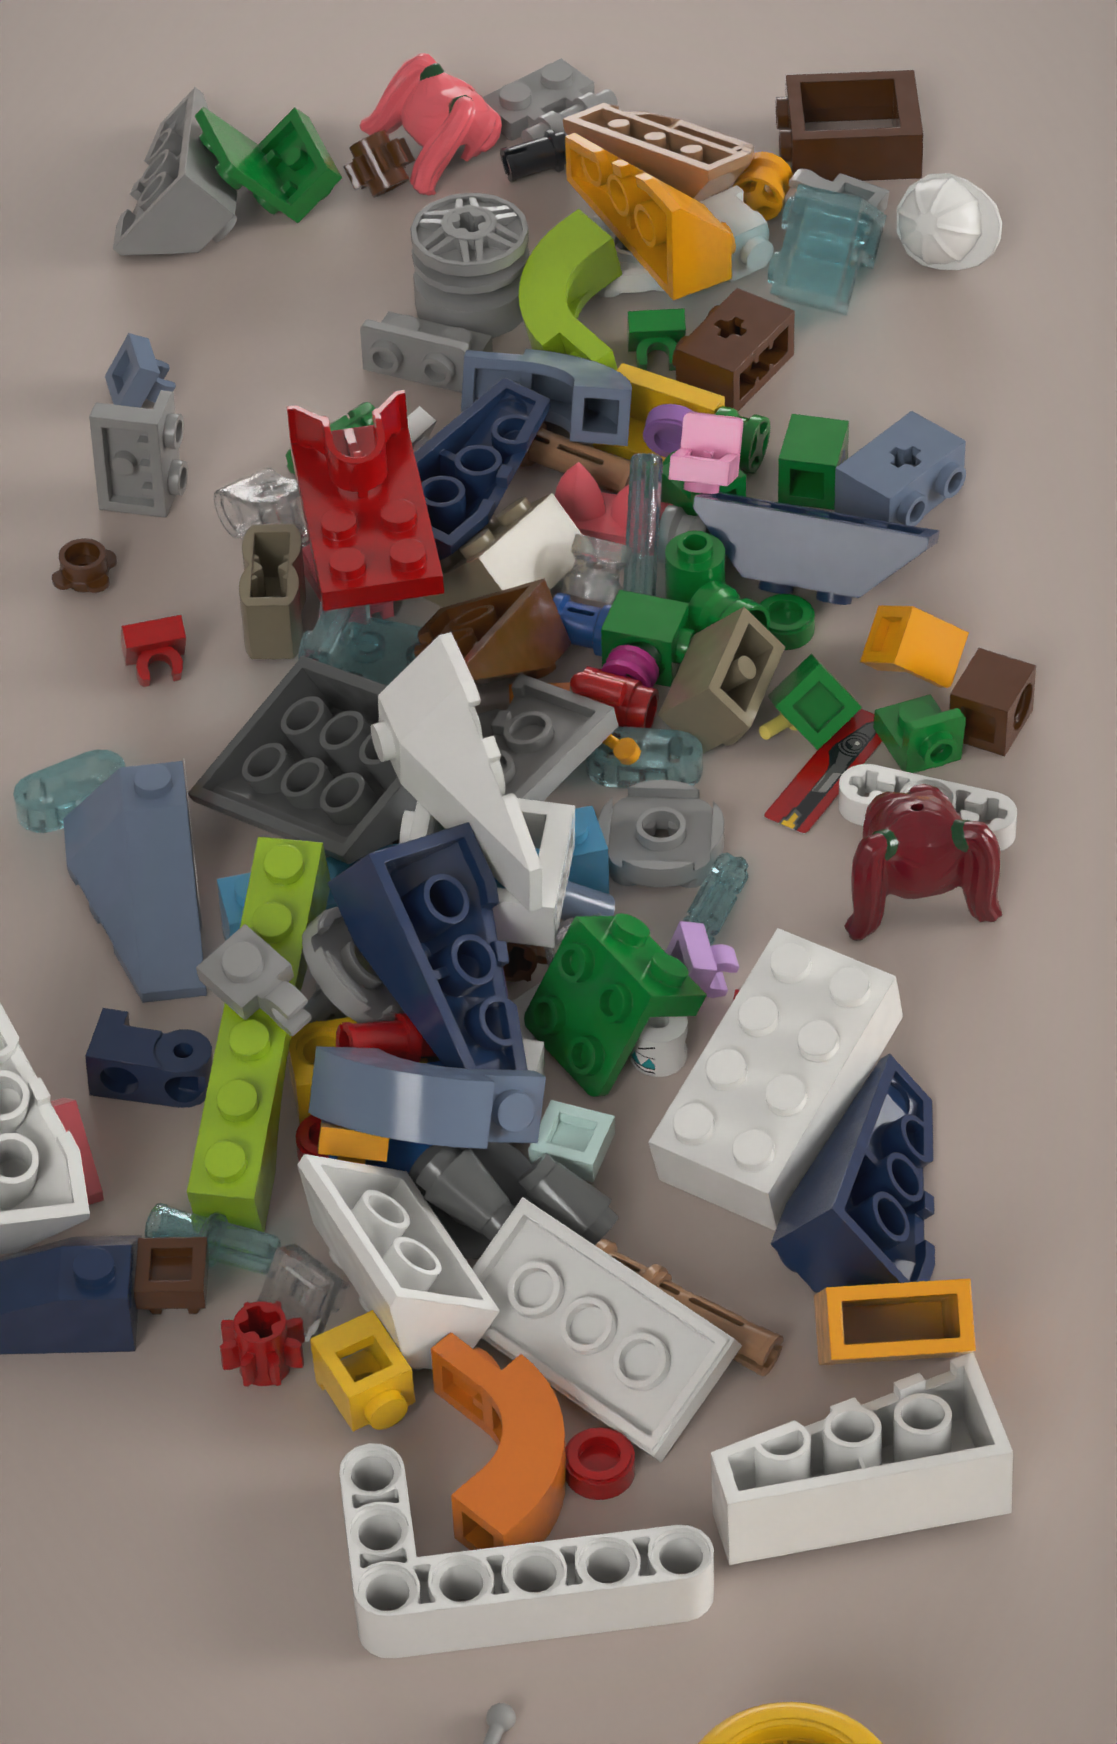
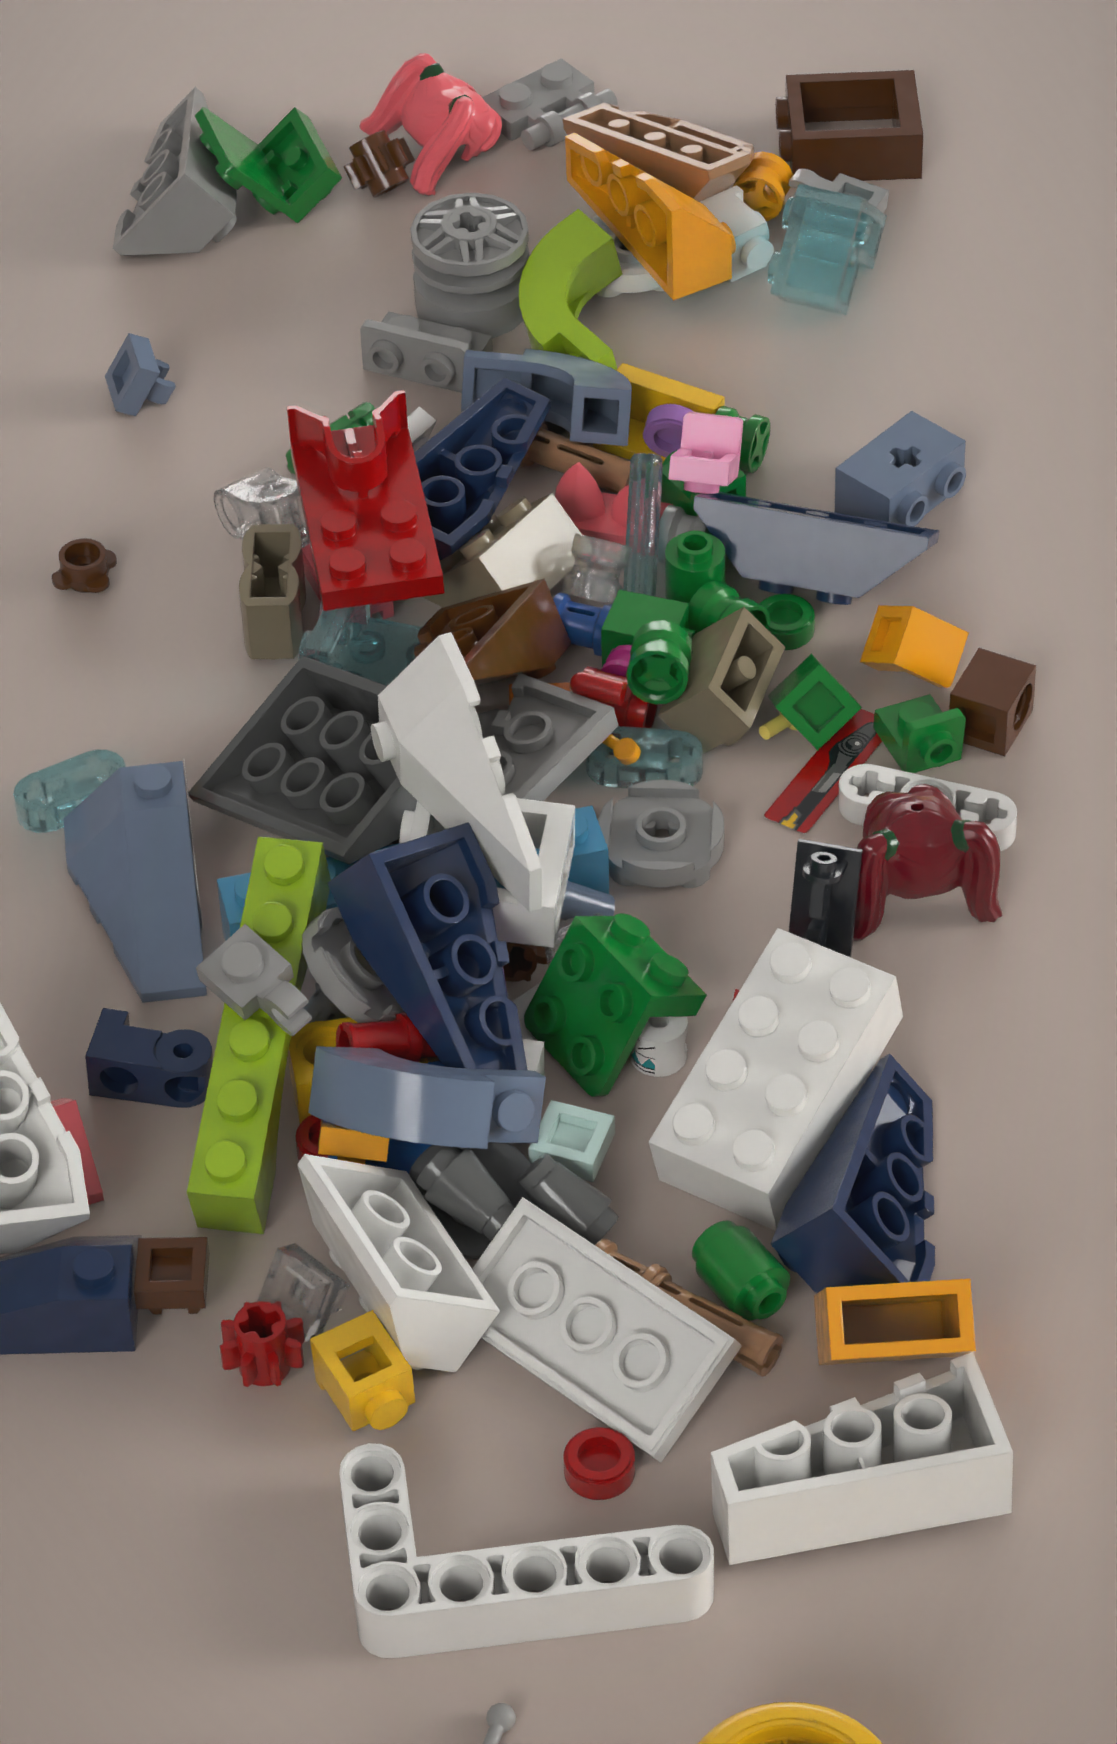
(138, 456): light grey bracket -> none
(154, 641): red tile -> none
(226, 1241): clear light blue axle -> none
(524, 1483): orange arch -> none
(535, 156): black pin -> none
(655, 331): green tile -> none
(659, 662): none -> green wheel
(703, 961): lavender tile -> none
(718, 893): clear light blue axle -> none
(736, 347): reddish brown brick -> none
(740, 1270): none -> green brick
(809, 460): green brick -> none
(825, 894): none -> black hinge
(948, 222): white piece -> none

